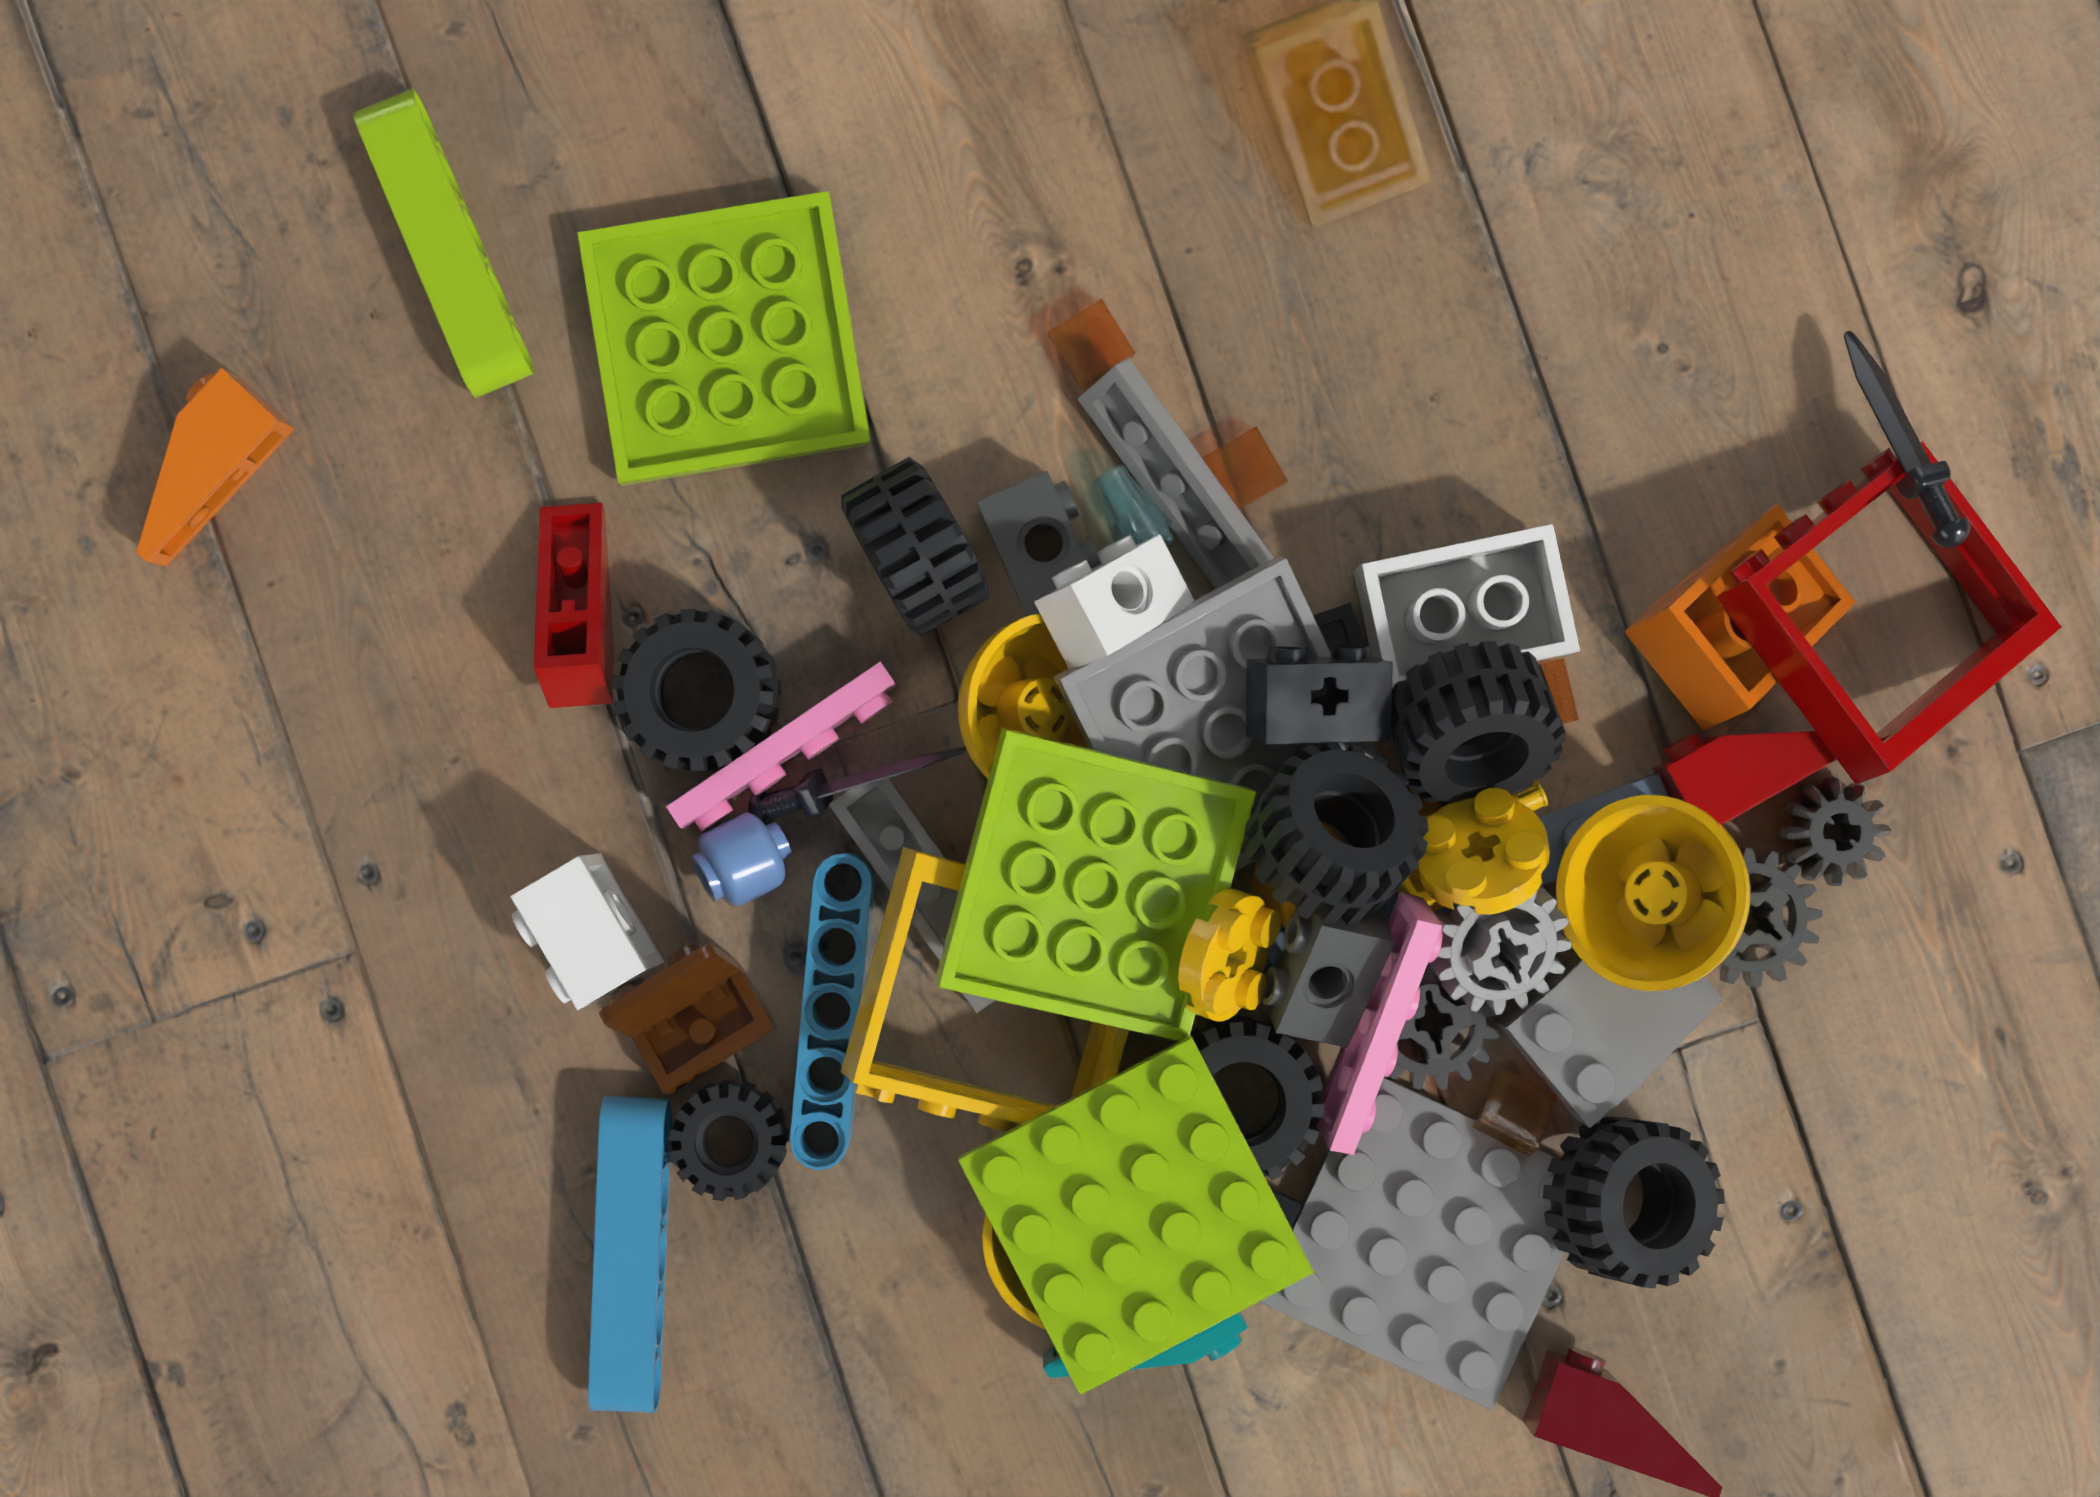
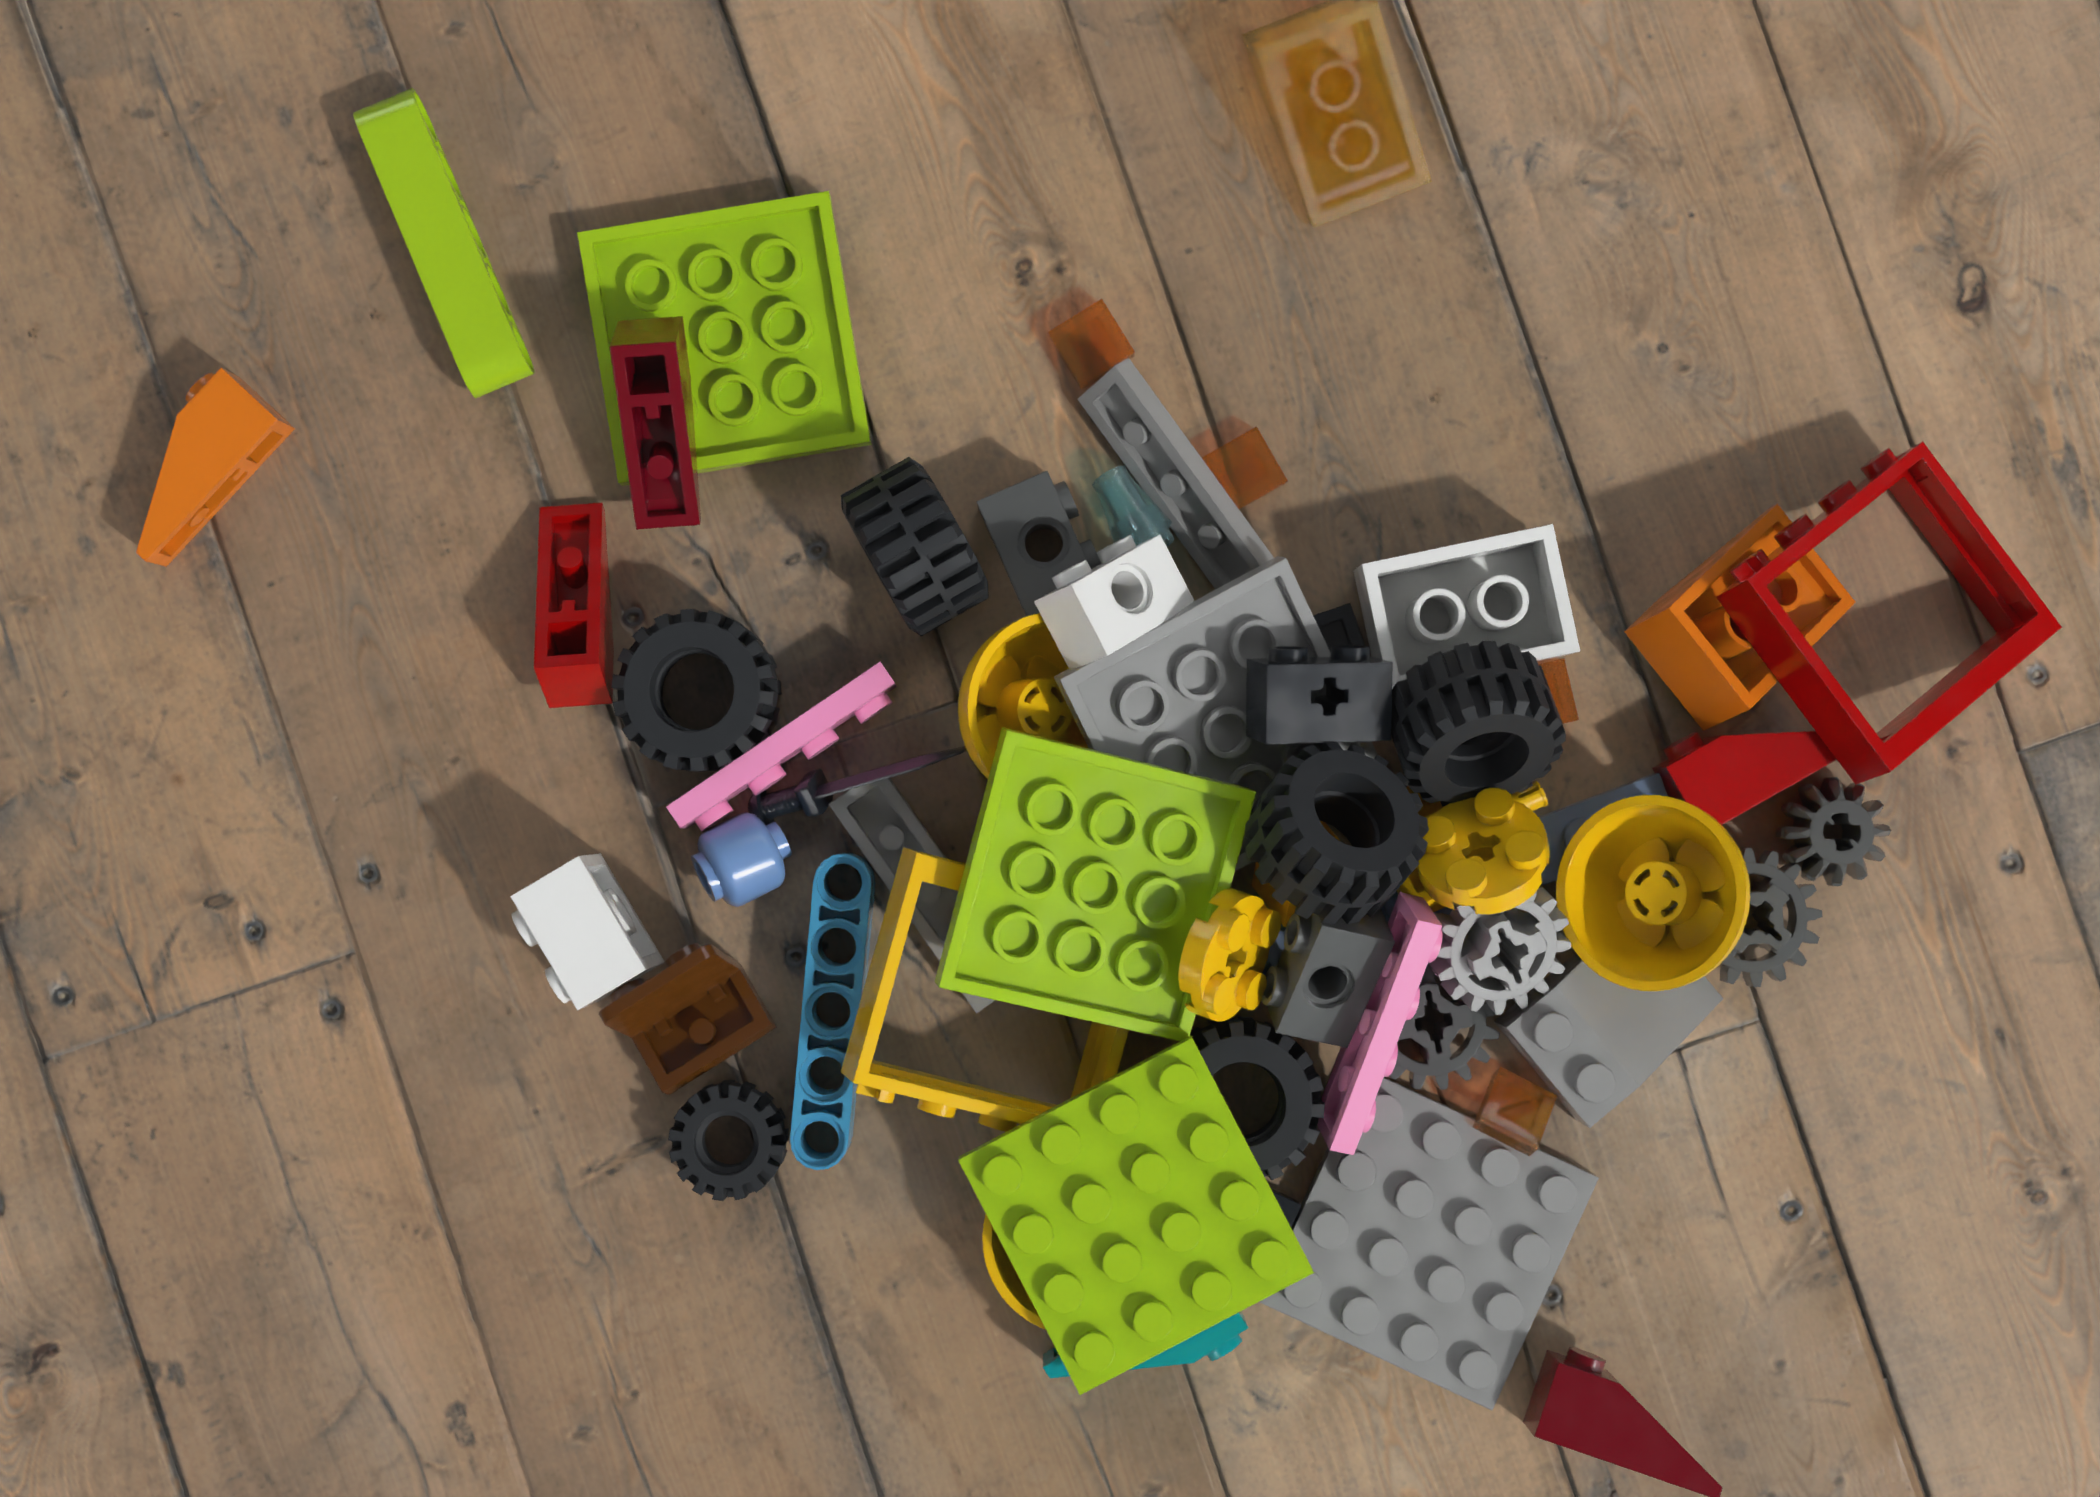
(629, 1254): dark azure beam -> none
(657, 420): none -> dark red slope
(1675, 1210): black tyre -> none
(1922, 477): black sword -> none

